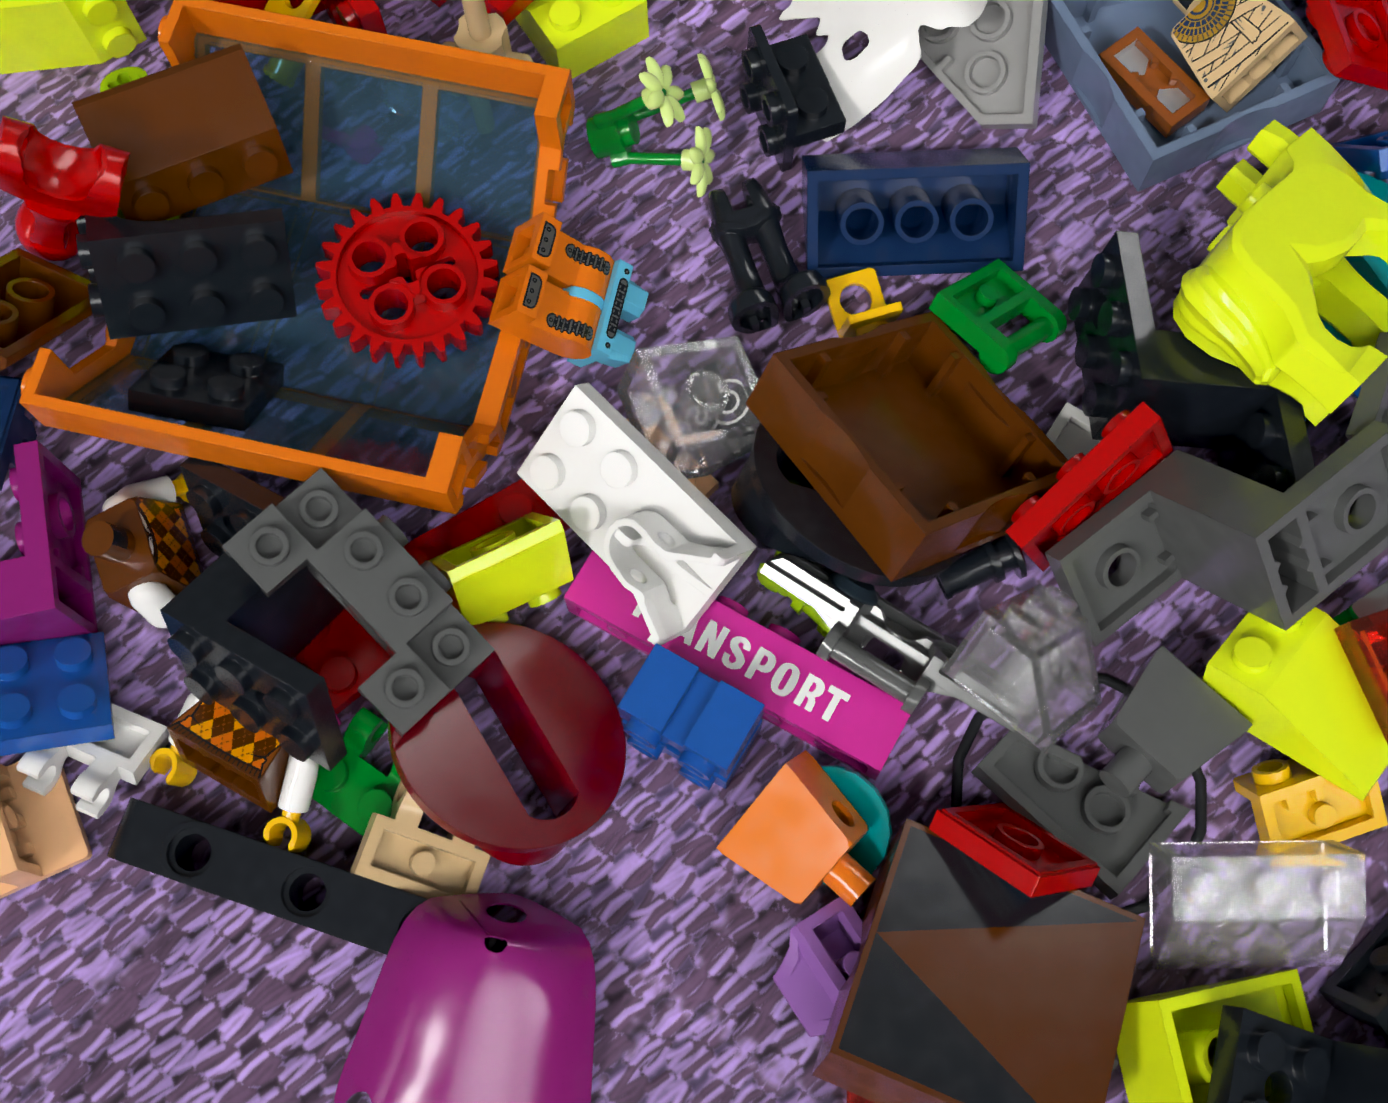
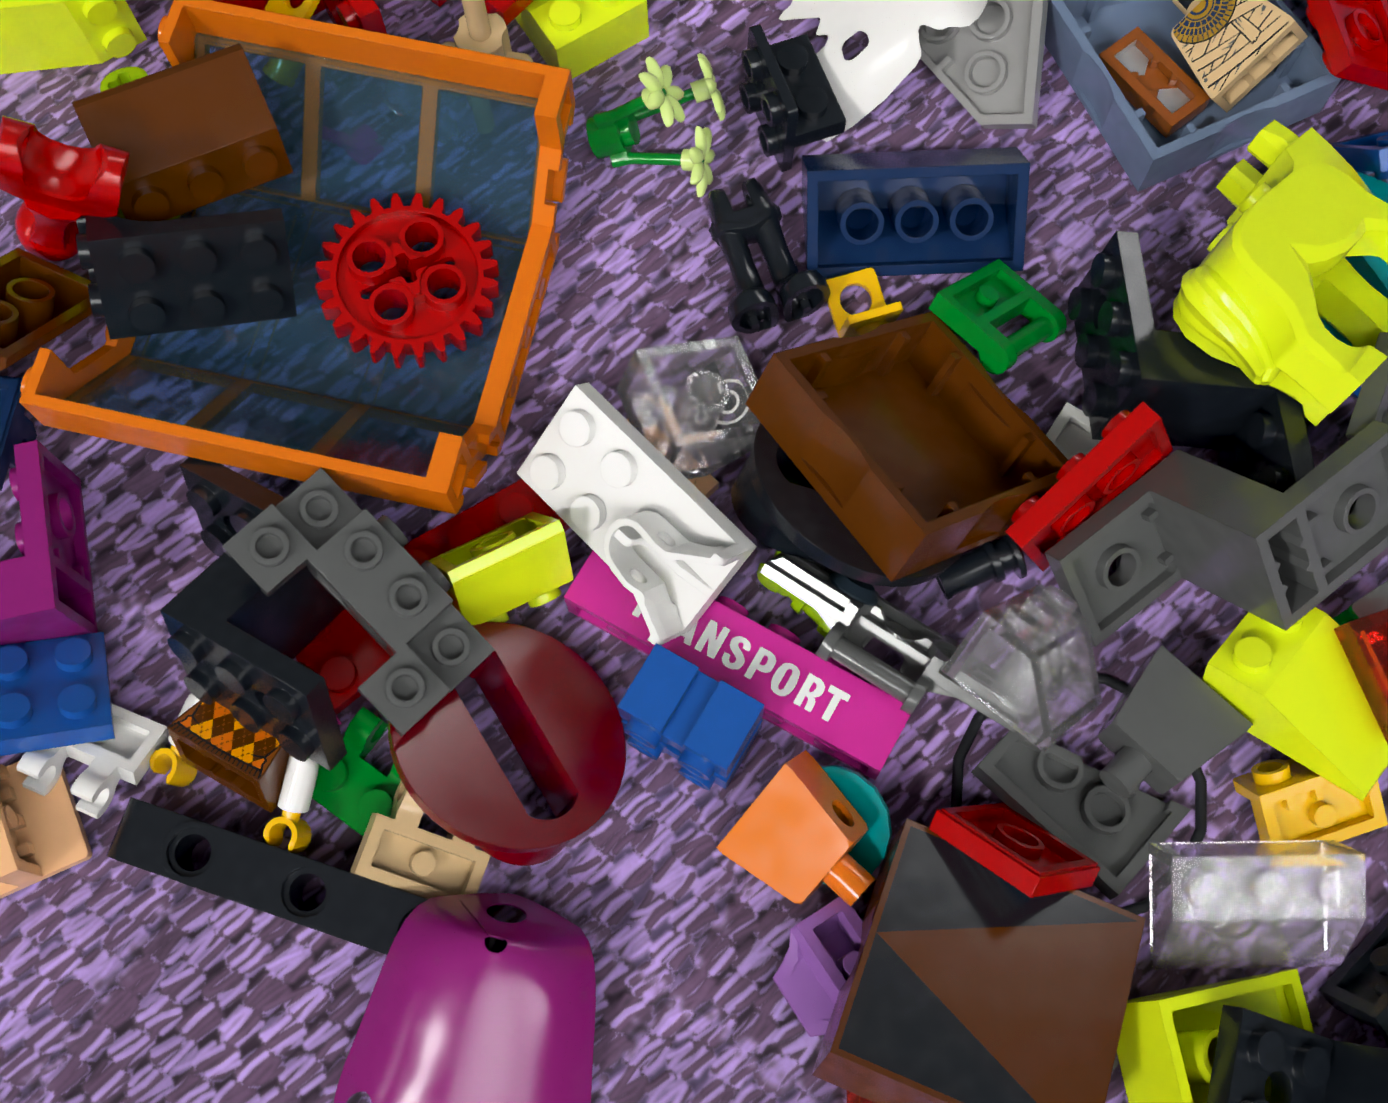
(144, 546): torso -> none
(207, 386): black plate -> none
(567, 296): orange hips -> none

